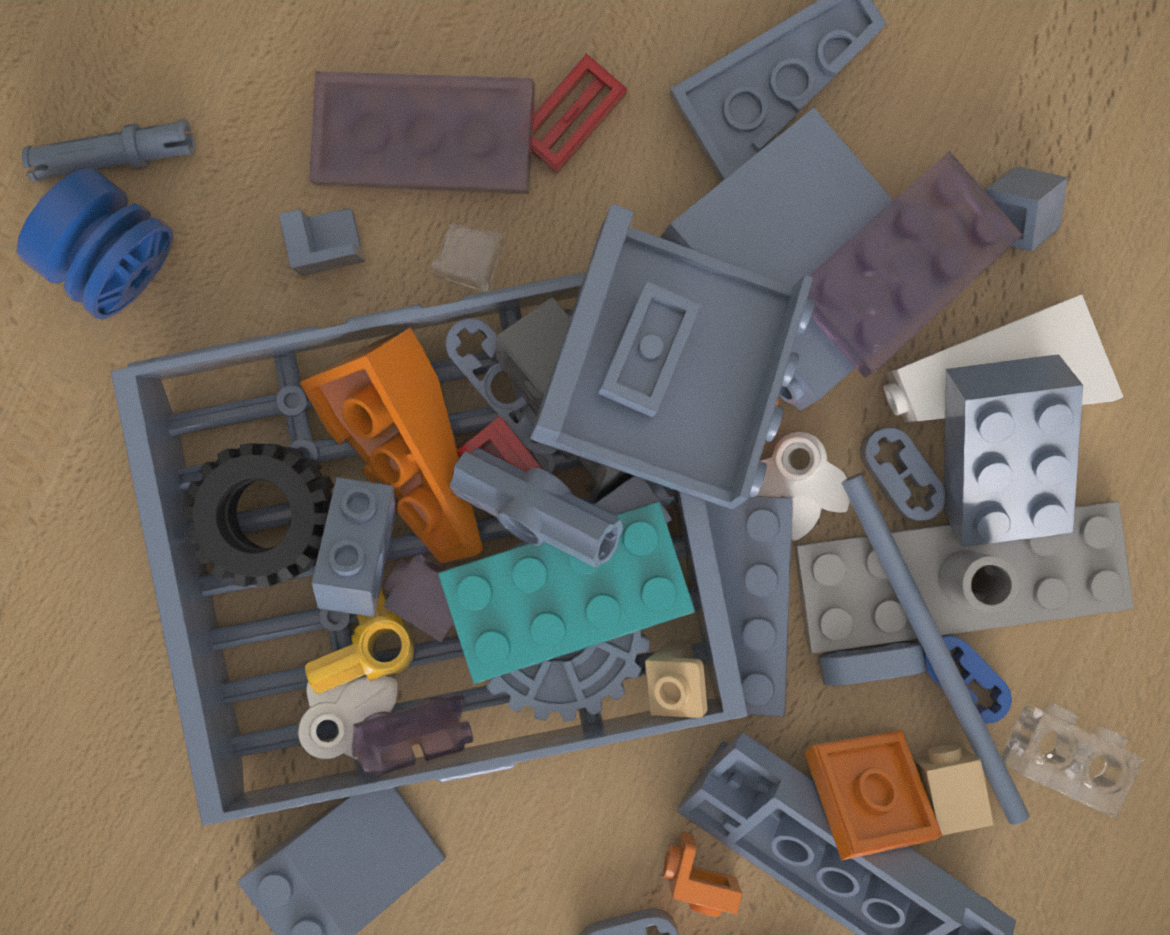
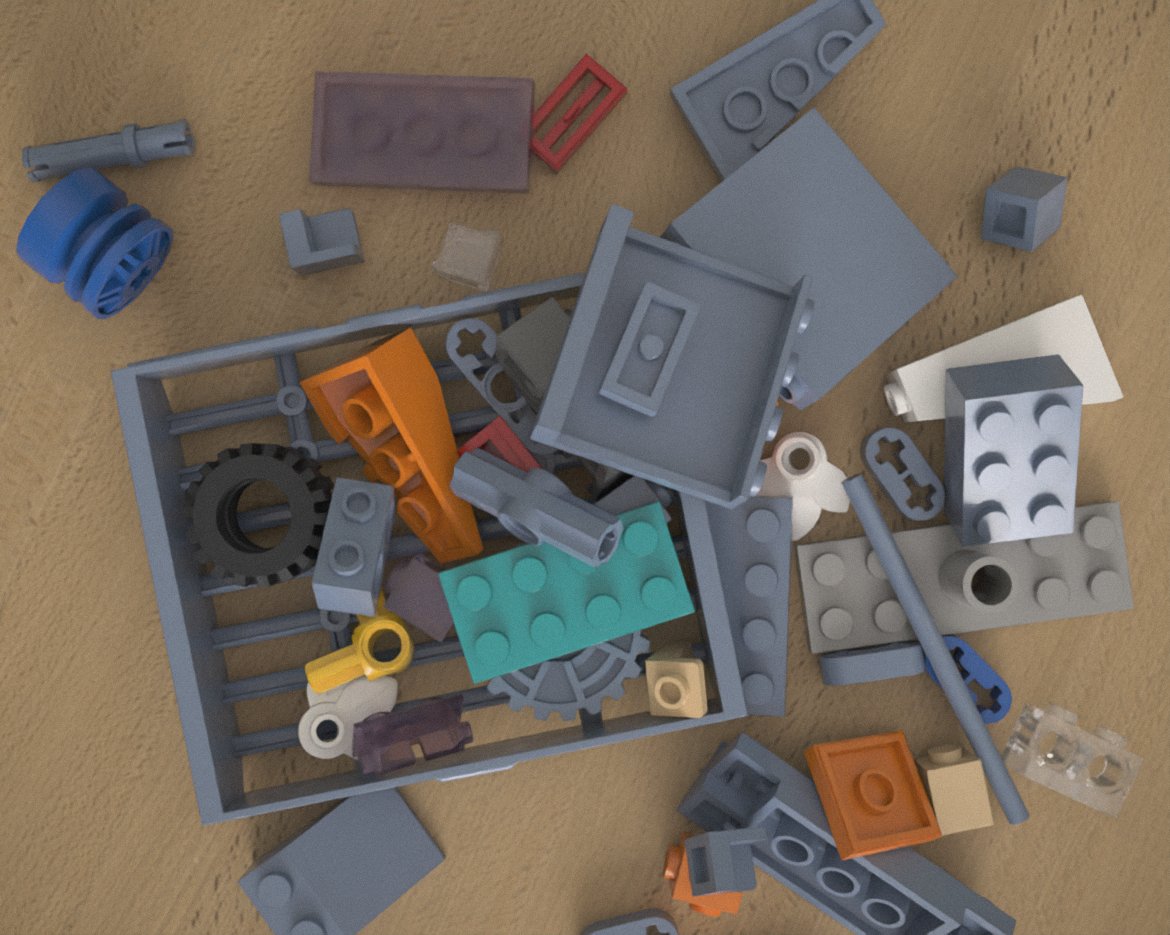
(722, 861): none -> sand blue panel
(908, 264): clear purple plate -> none

